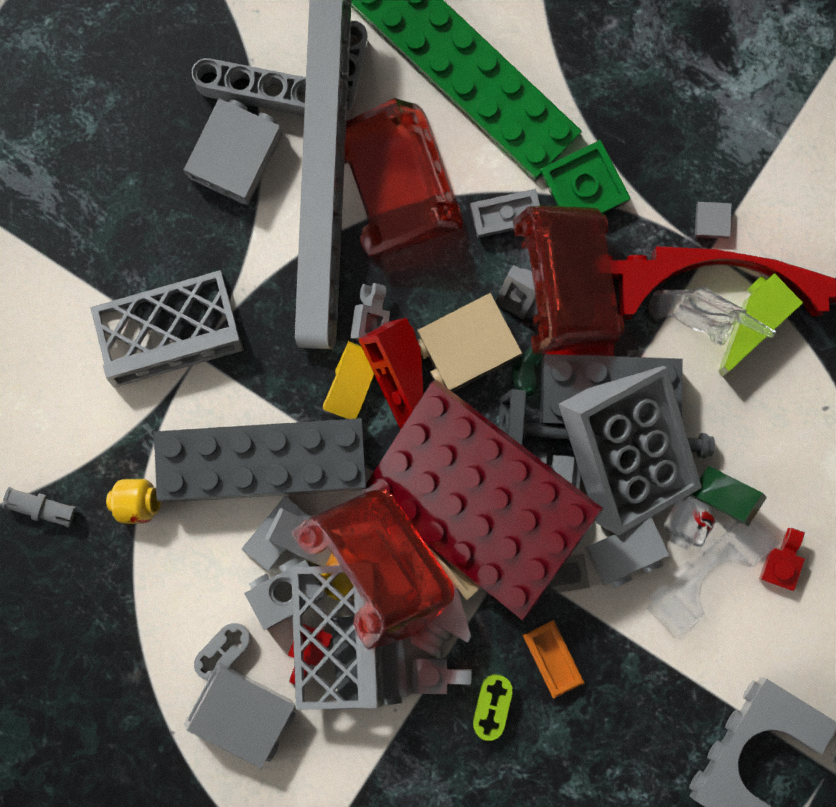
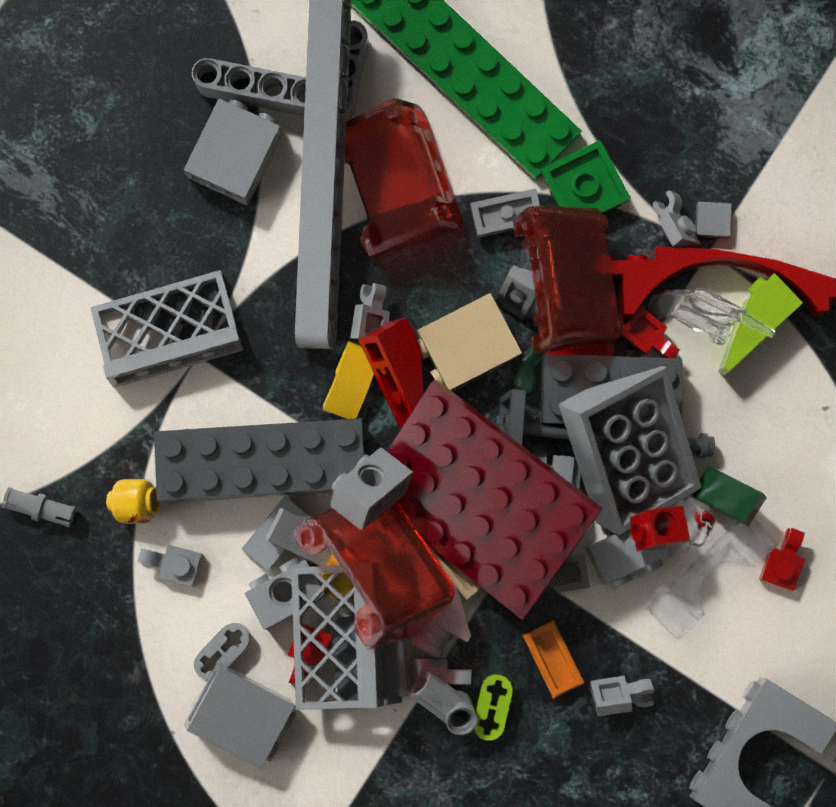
(176, 565): none -> light grey plate
(370, 488): none -> light grey brick
(444, 702): none -> light grey piece
(617, 696): none -> light grey plate
(646, 332): none -> red plate
(670, 525): none -> red brick
(678, 228): none -> light grey plate

